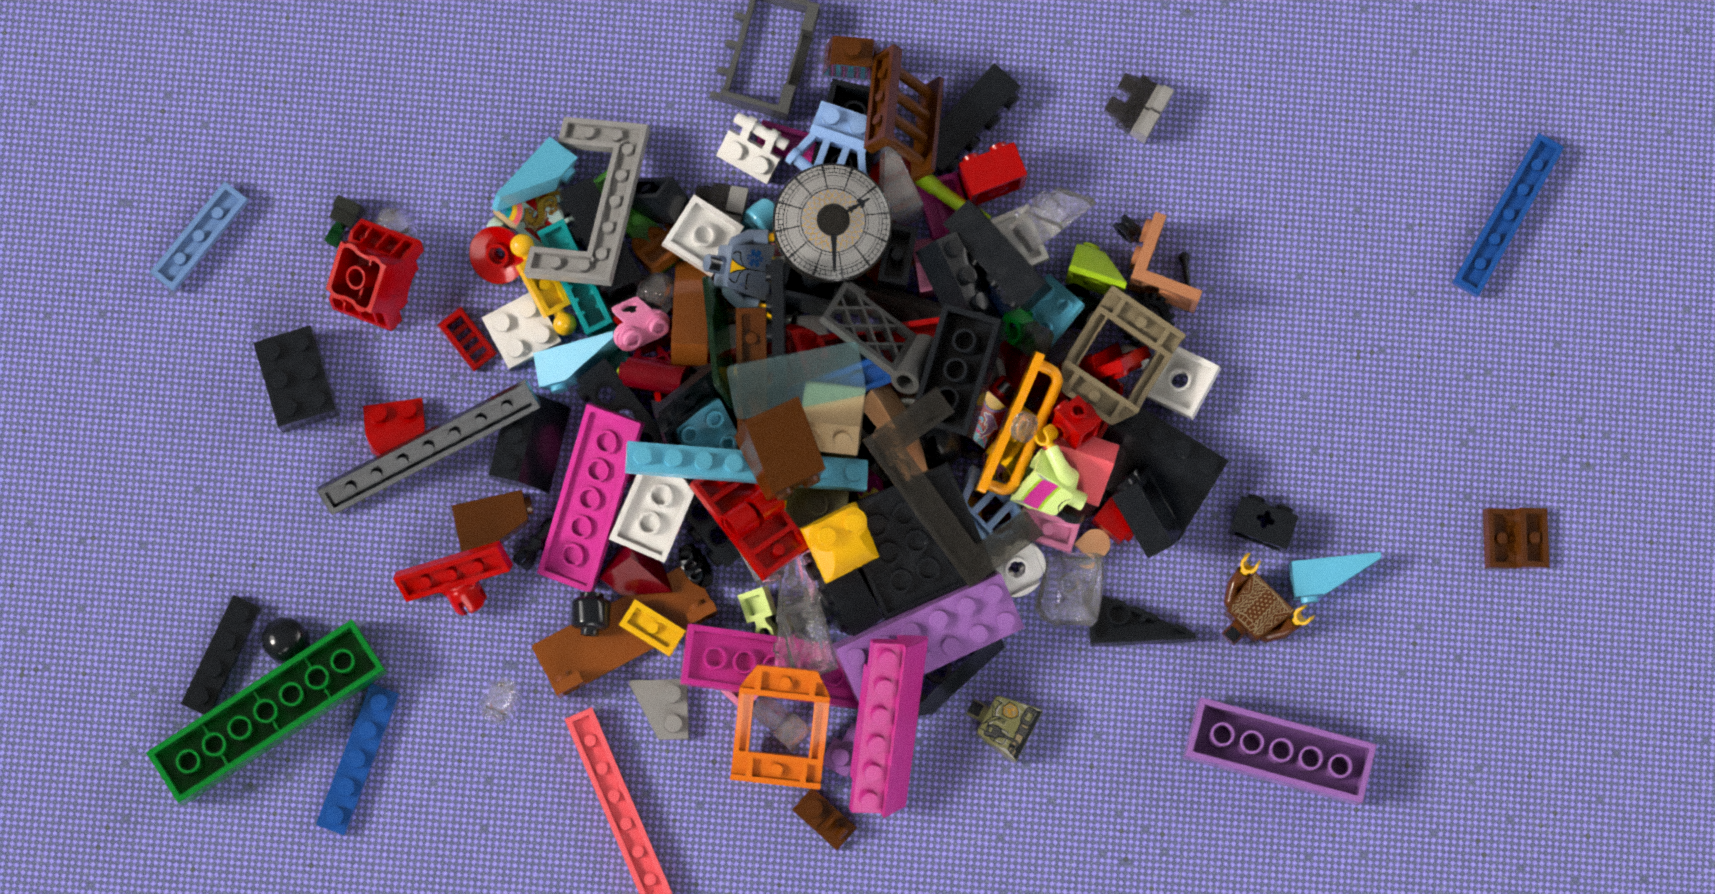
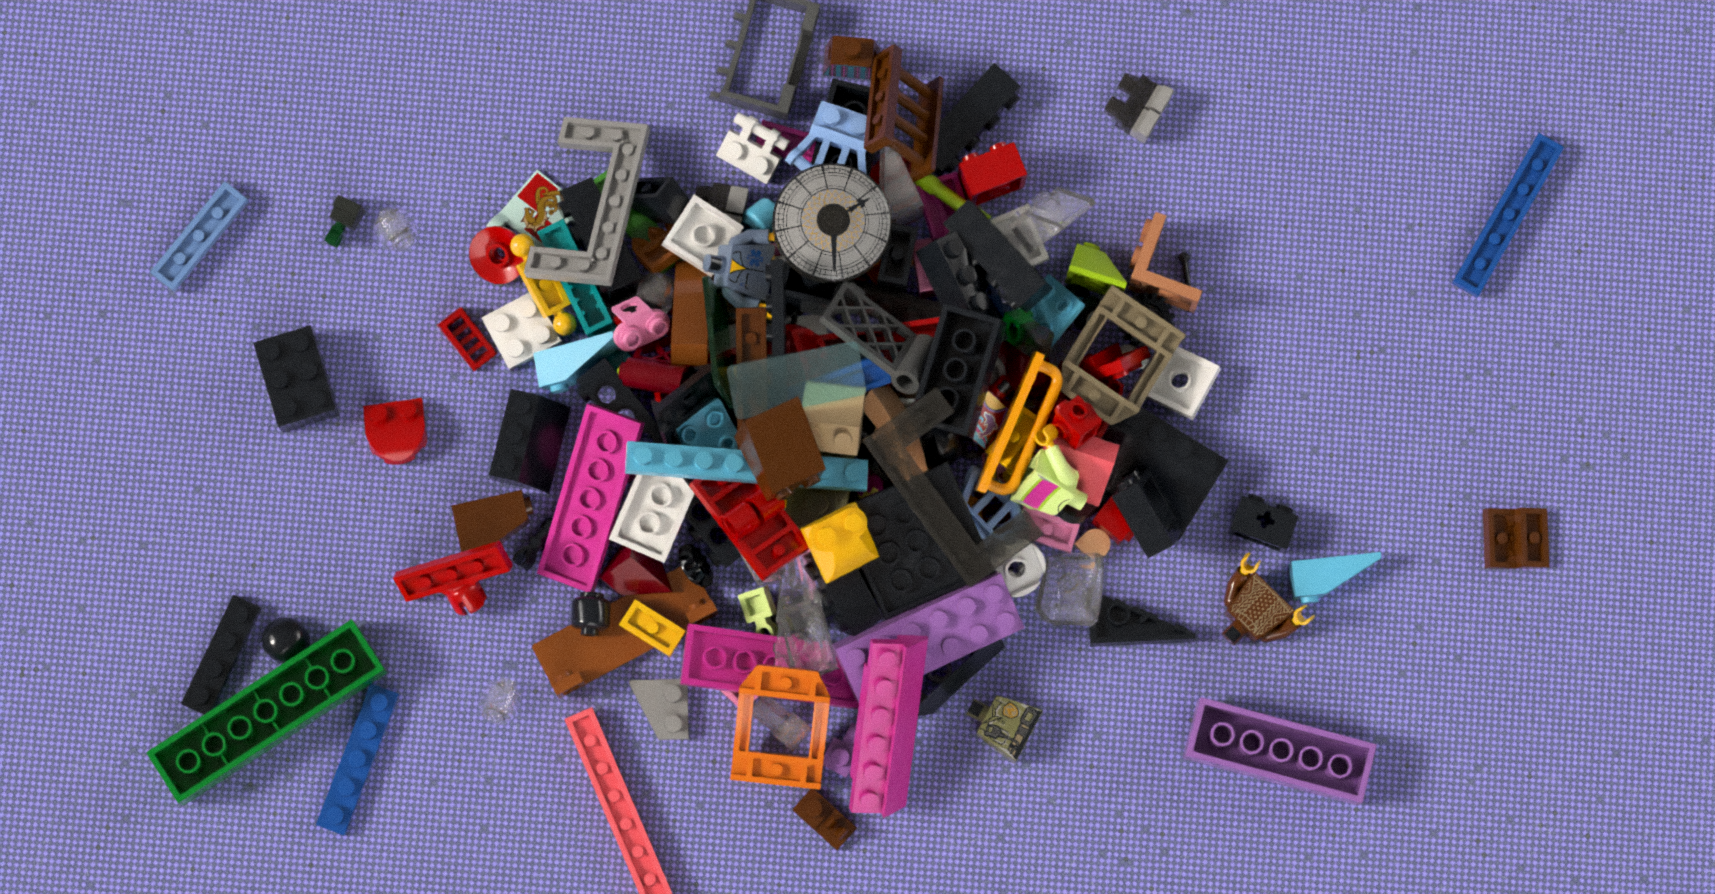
(374, 274): red slope -> none
(428, 447): plate -> none
(511, 216): tile -> none
(538, 175): medium azure slope -> none
(1024, 426): clear tile -> none
(1127, 228): black bush -> none

